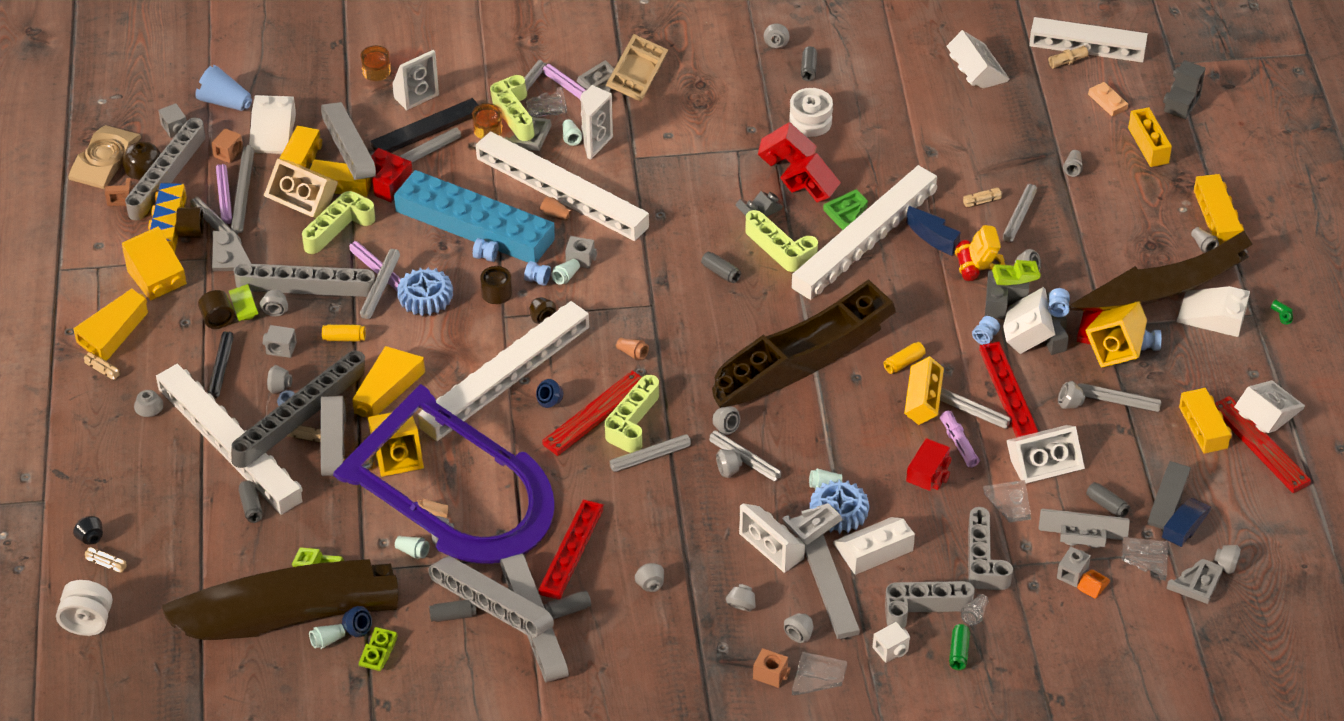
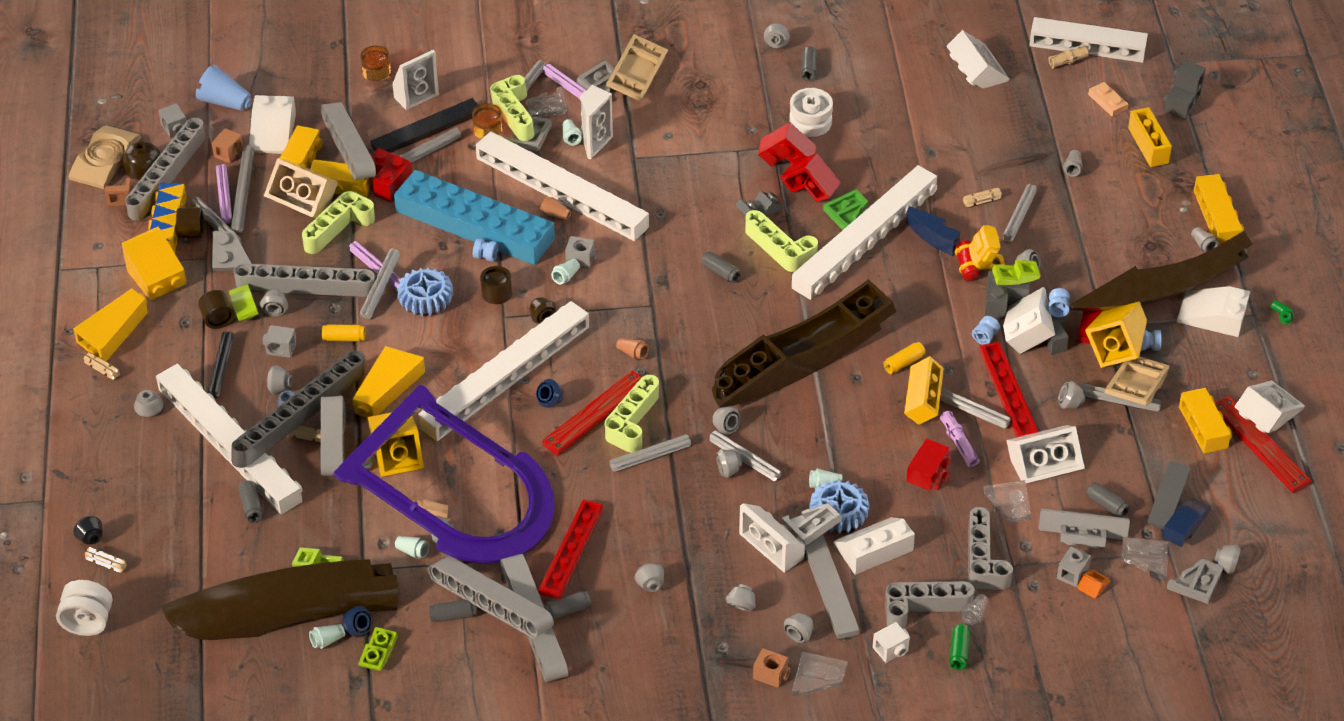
(537, 273): light blue wheel -> none
(1138, 380): none -> tan slope

